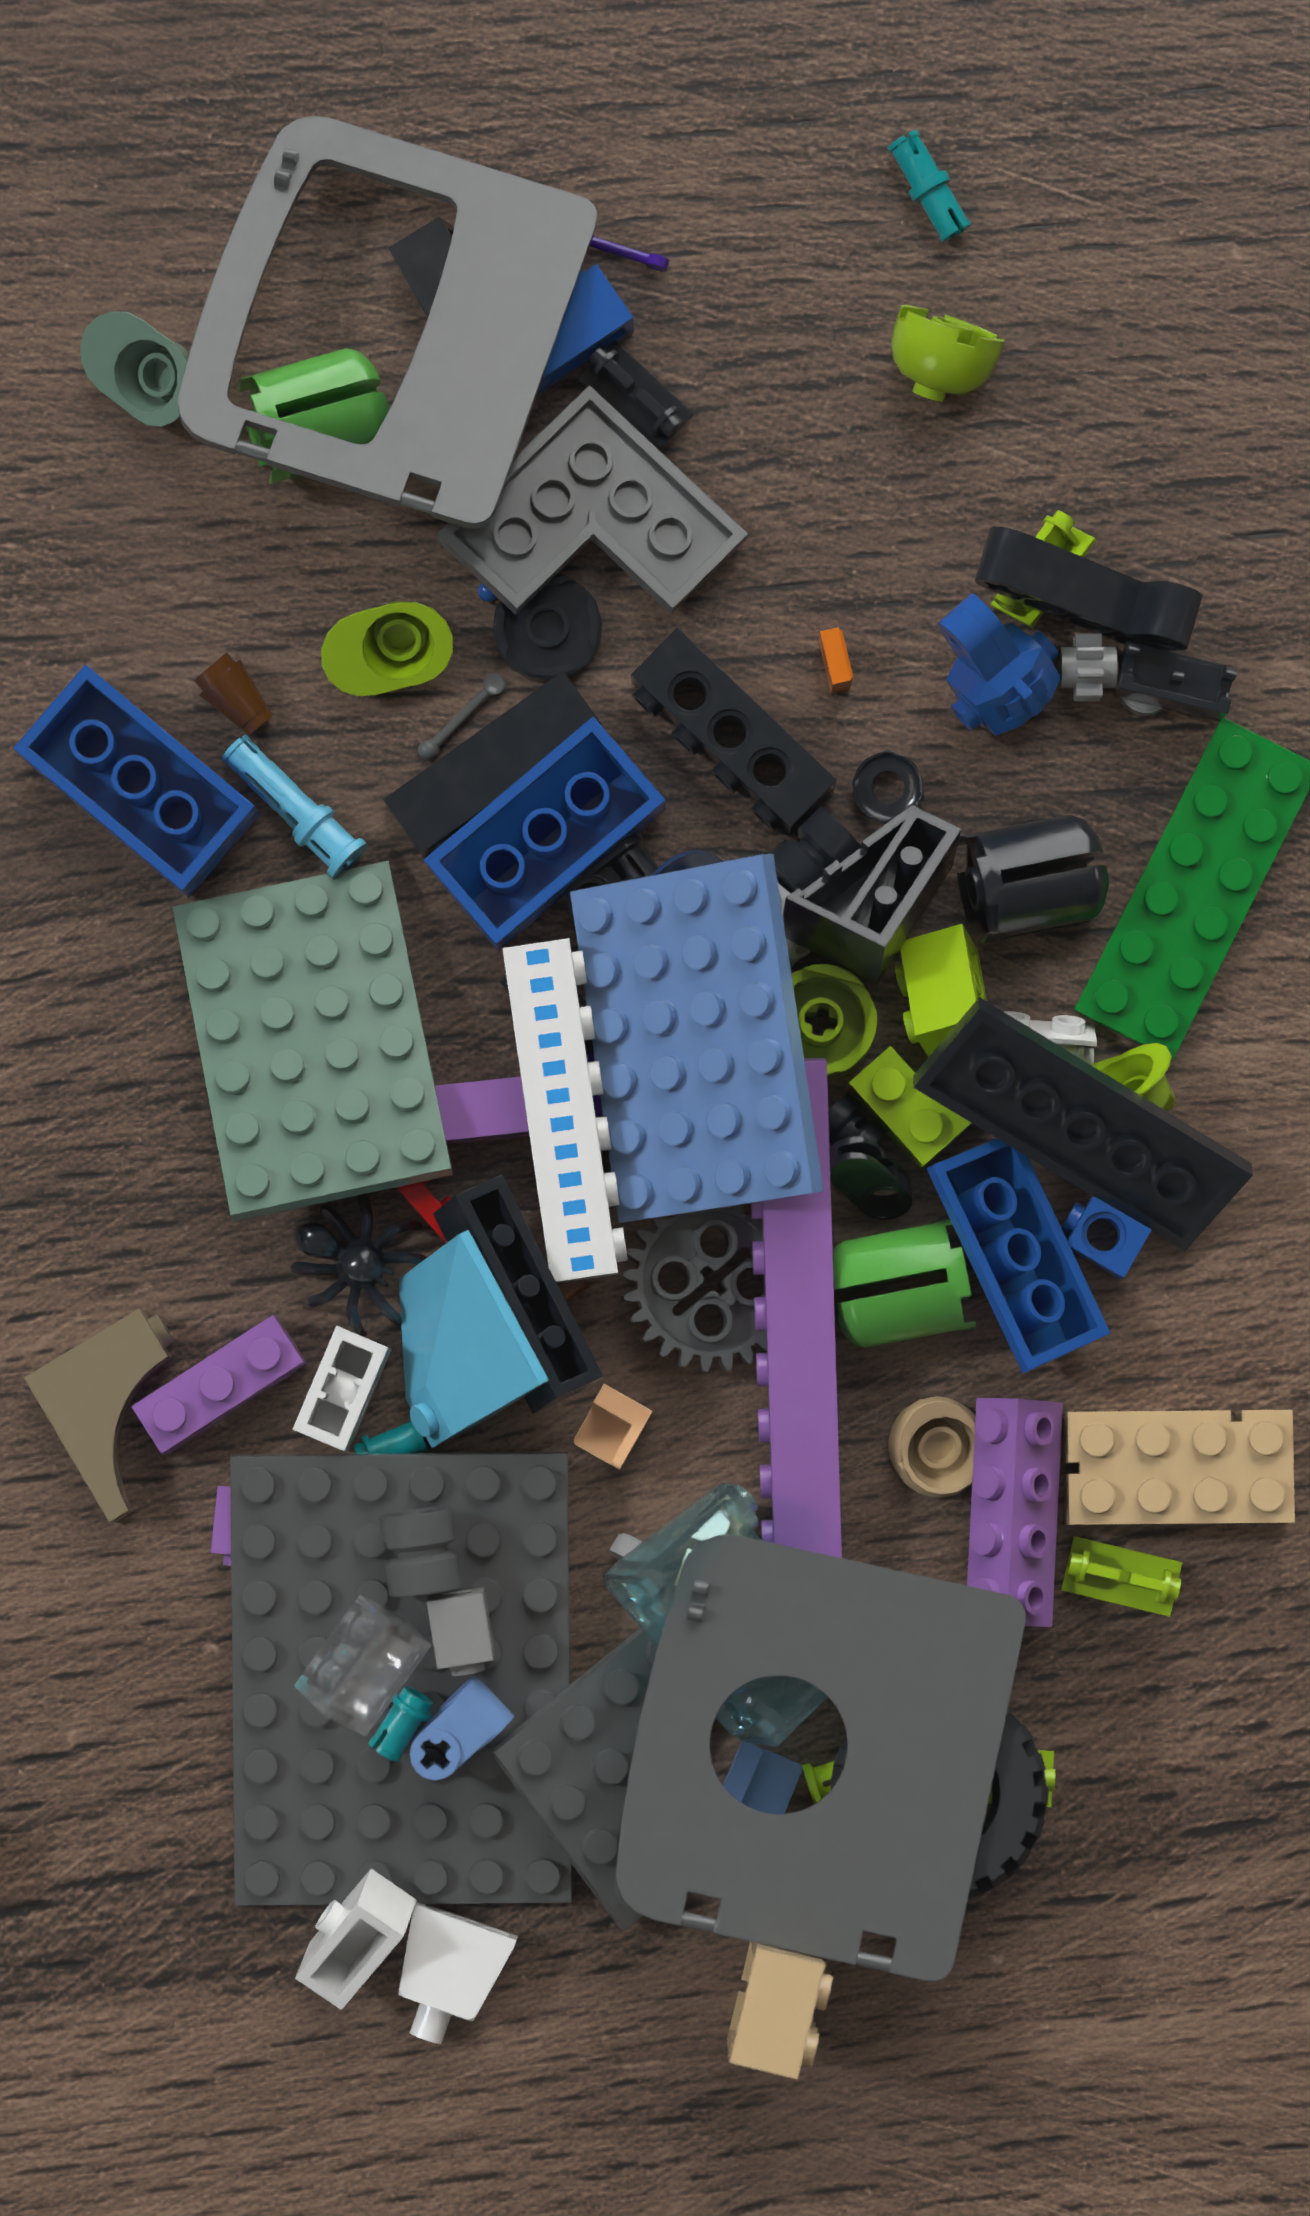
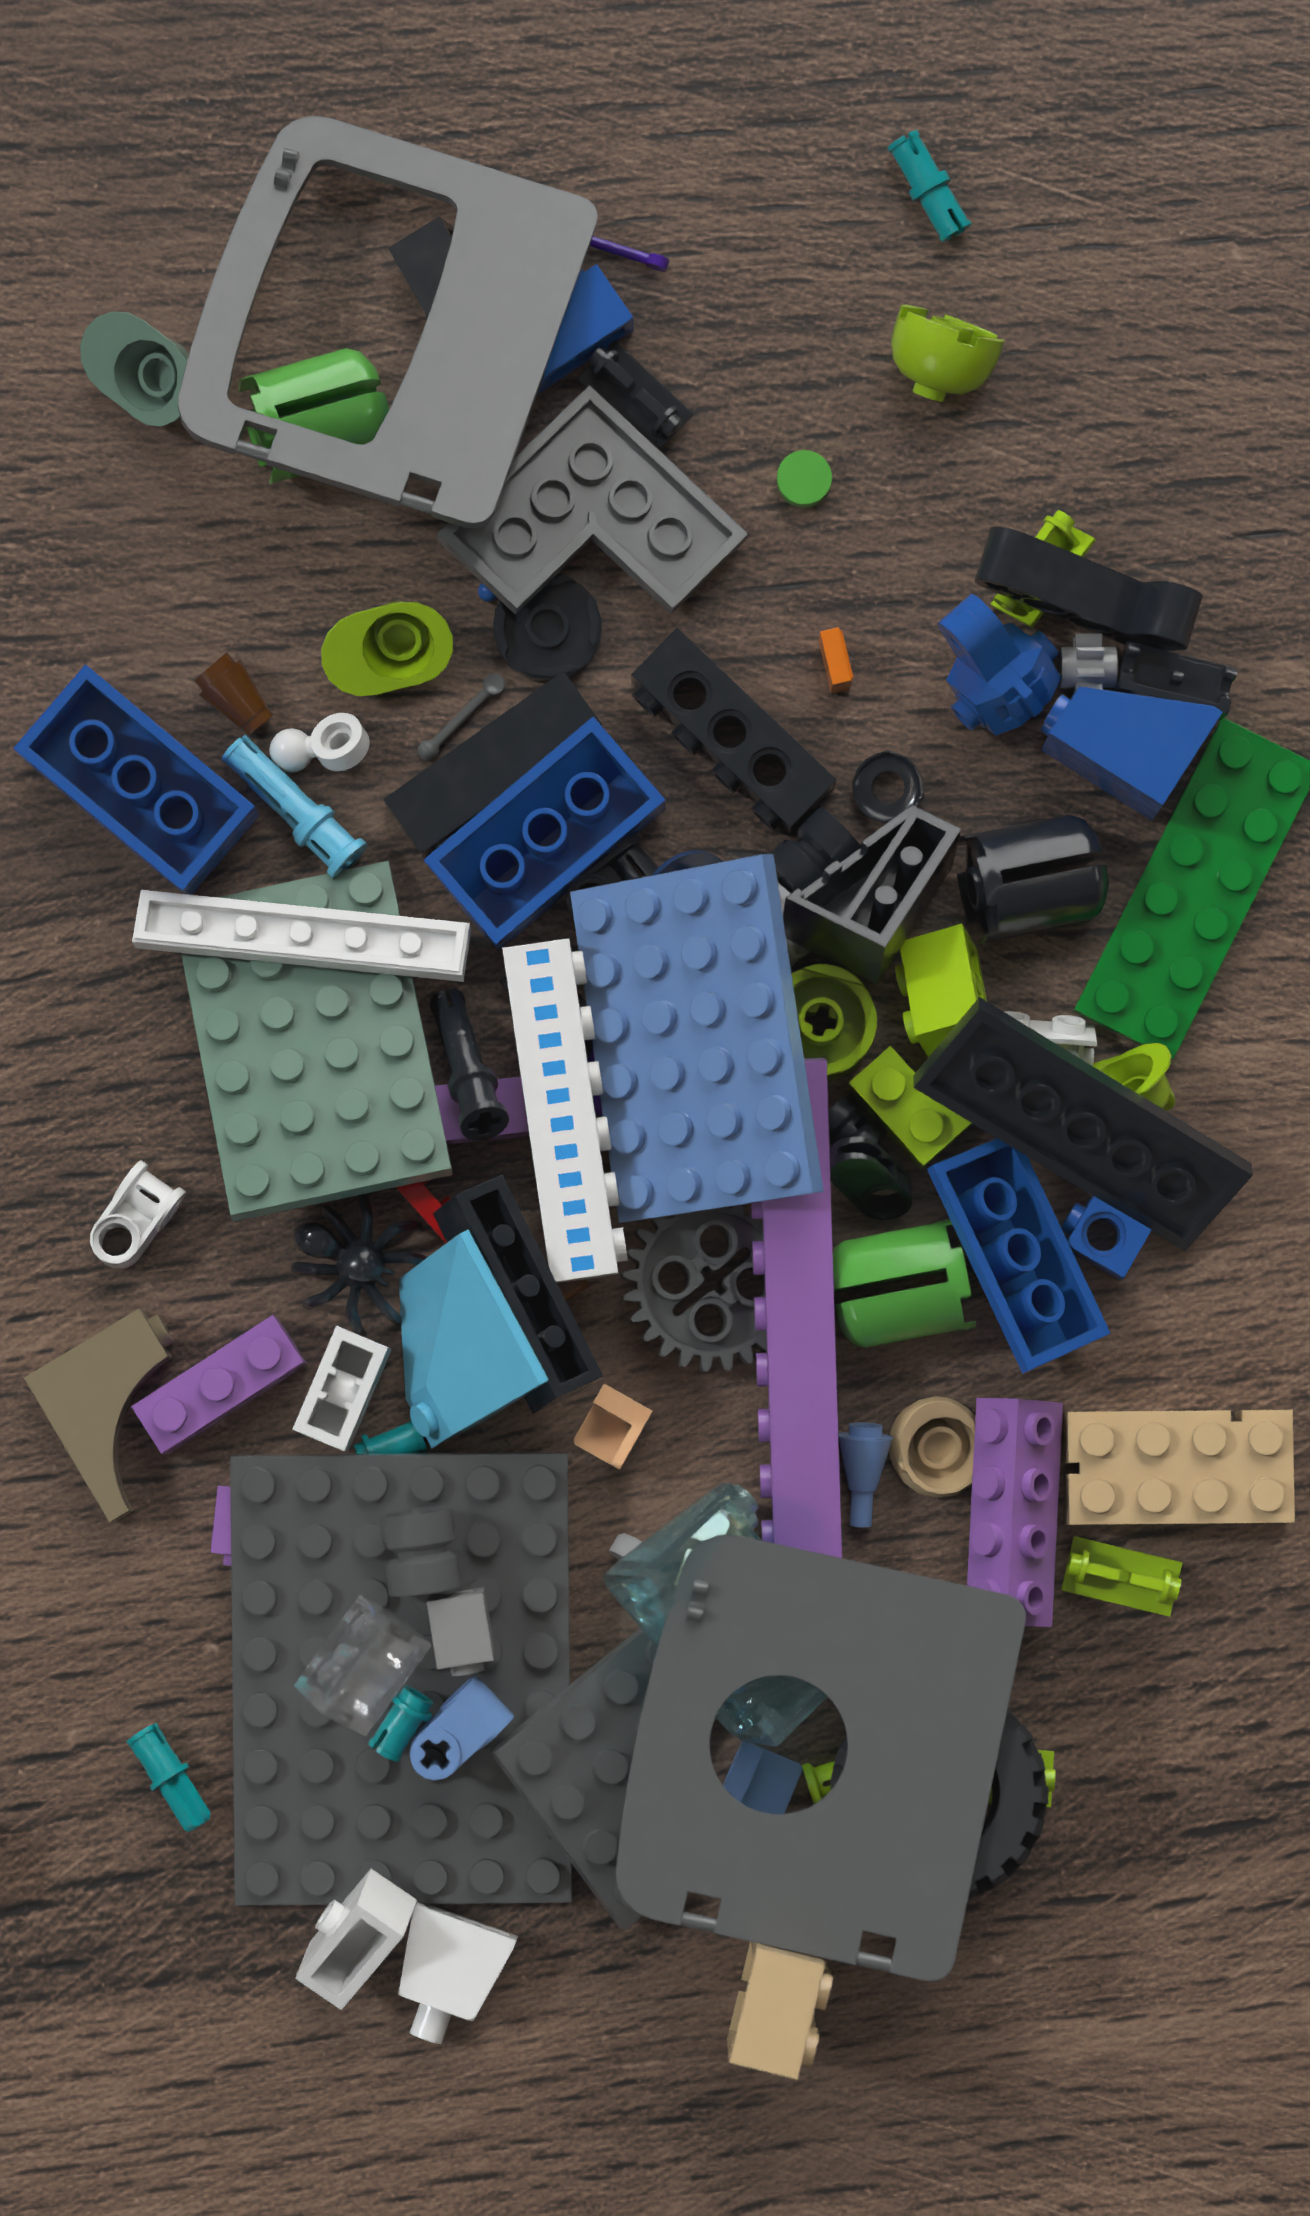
(137, 1214): none -> white piece
(169, 1776): none -> teal axle
(302, 935): none -> white tile
(336, 741): none -> white plate
(471, 1081): none -> black pin
(804, 479): none -> bright green tile
(863, 1457): none -> medium blue cone
(1127, 742): none -> blue slope

